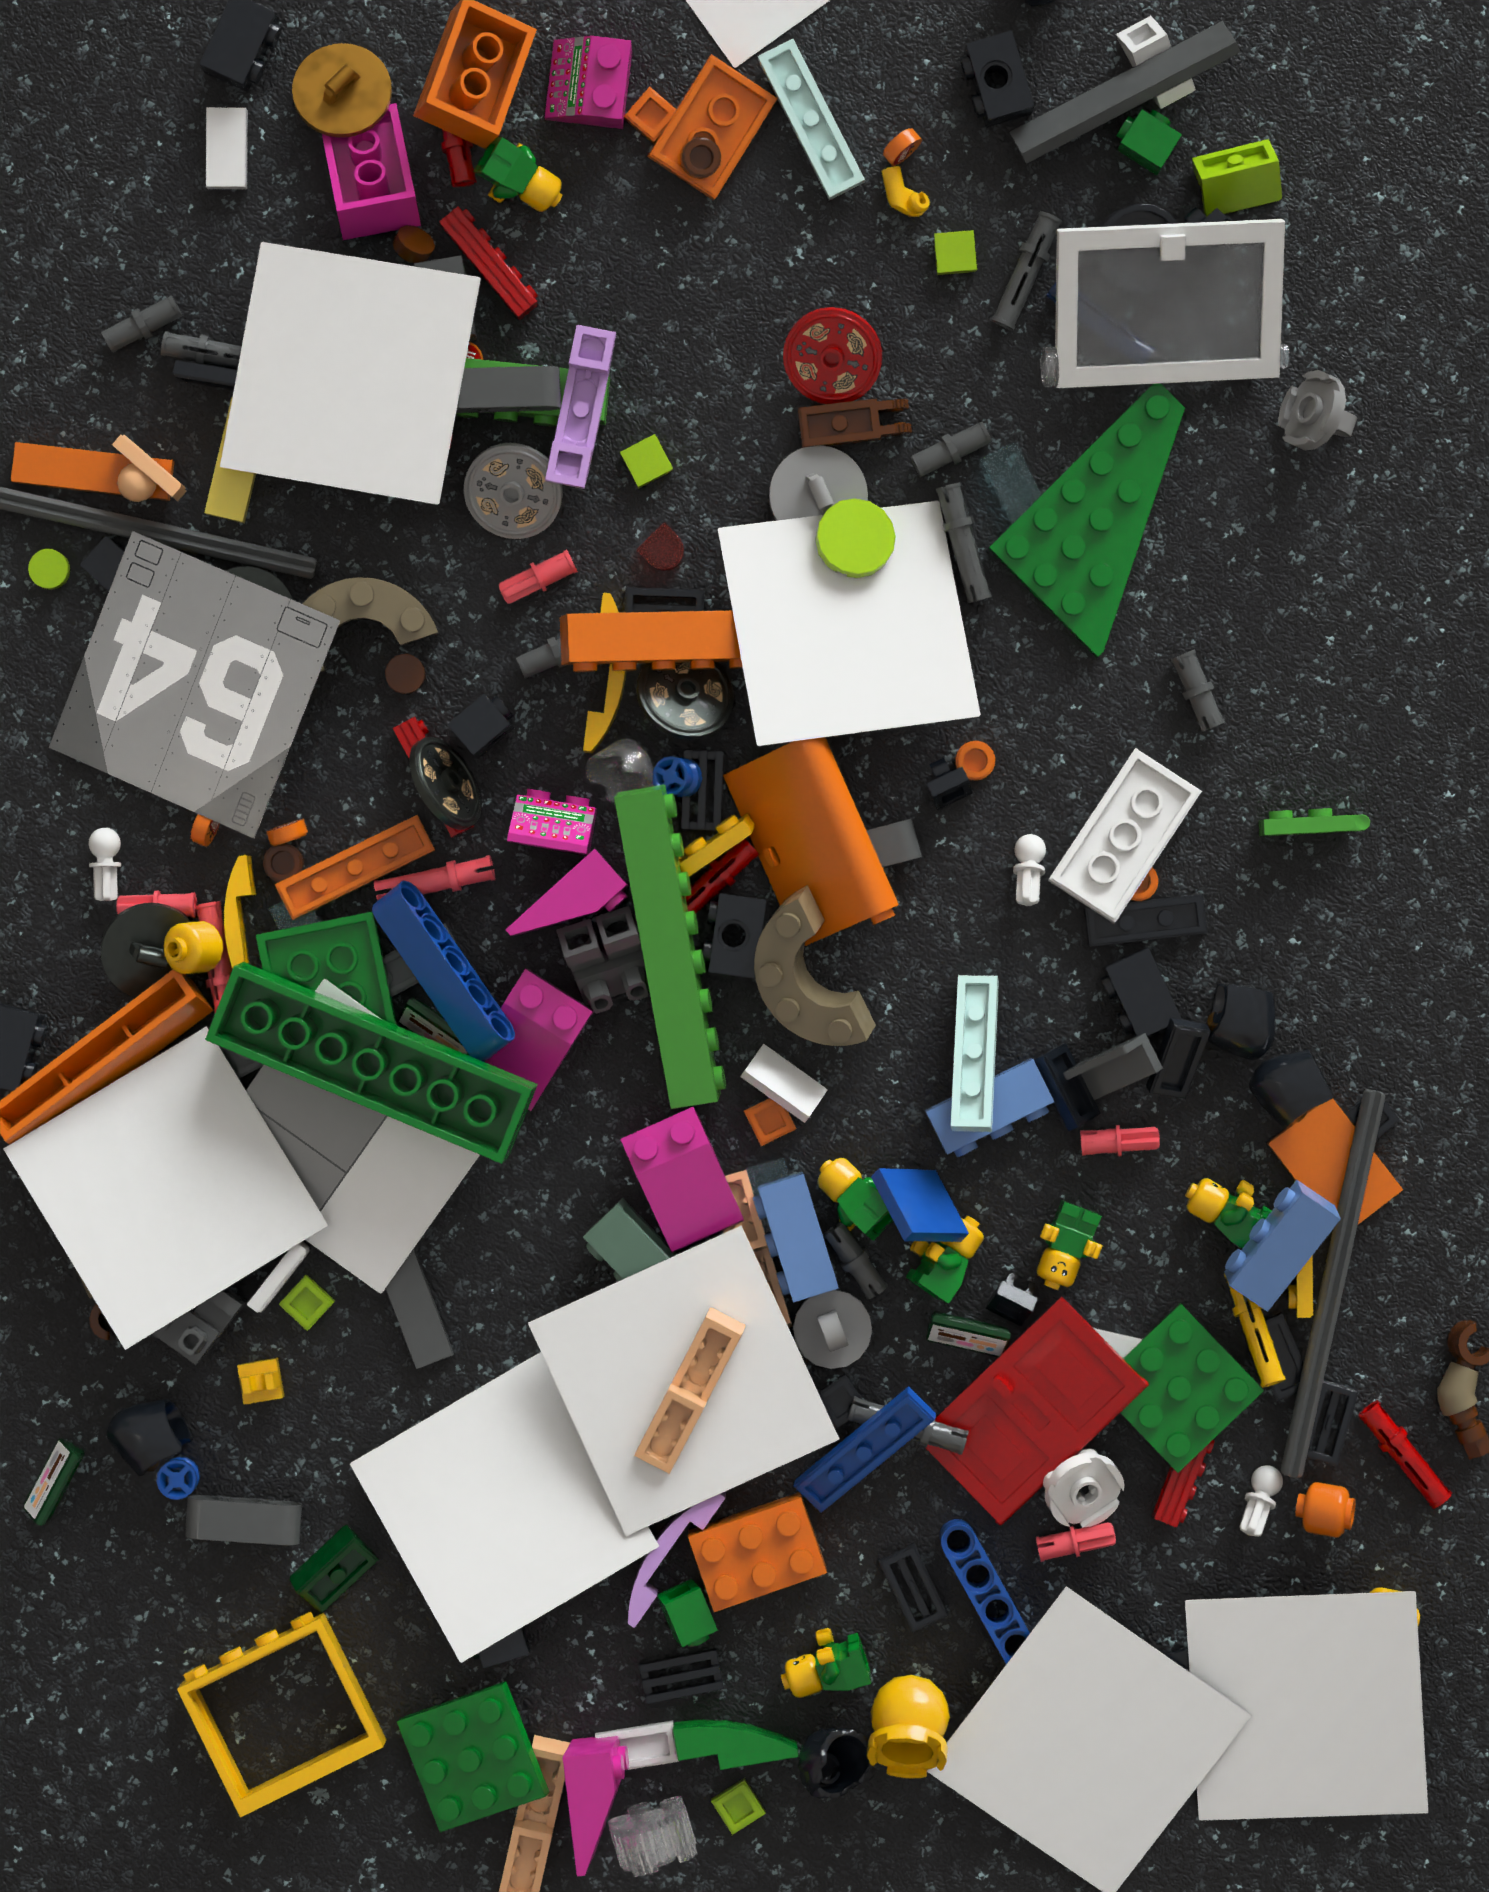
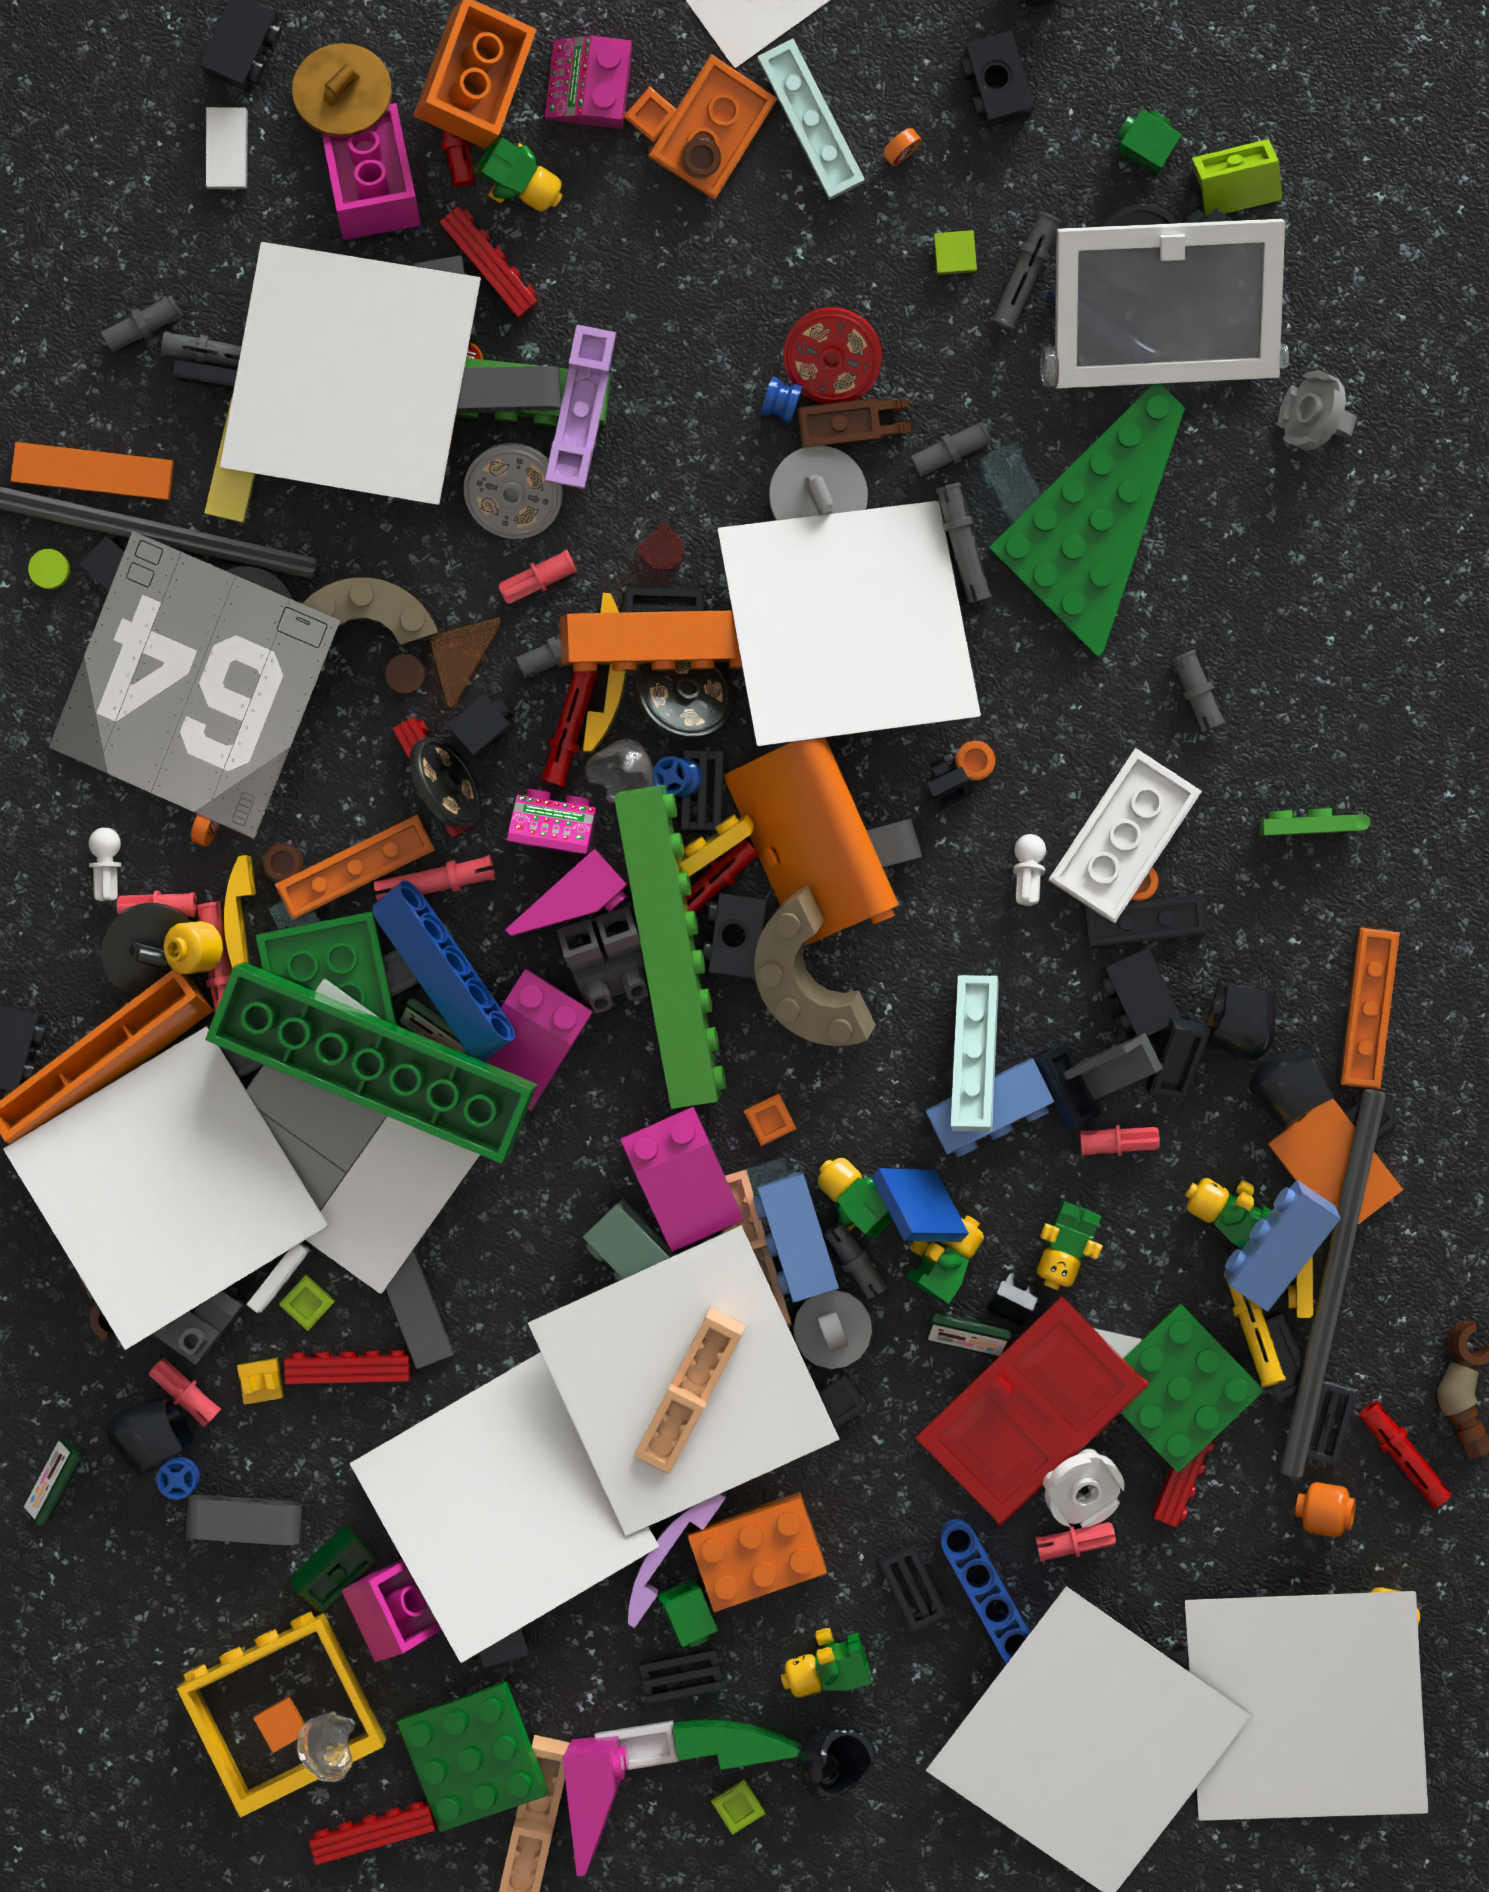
(139, 479): light nougat tile -> none
(184, 1392): none -> coral axle
(280, 1724): none -> orange tile
(287, 832): orange tile -> none
(325, 1746): none -> clear hair
(347, 1367): none -> red piece
(372, 1832): none -> red piece
(390, 1611): none -> dark pink slope
(413, 244): reddish brown tile -> none
(459, 654): none -> clear orange tile
(569, 728): none -> red pin
(646, 461): lime tile -> none
(653, 1836): clear brick -> none
(781, 400): none -> blue wheel
(784, 1083): white tile -> none
(855, 538): lime tile -> none
(864, 1449): blue tile -> none
(902, 198): yellow arm -> none
(909, 1727): yellow tile -> none
(934, 1434): dark grey pin -> none
(1124, 92): dark grey tile -> none
(1144, 42): white slope -> none
(1266, 1483): white axle -> none
(1369, 1008): none -> orange tile

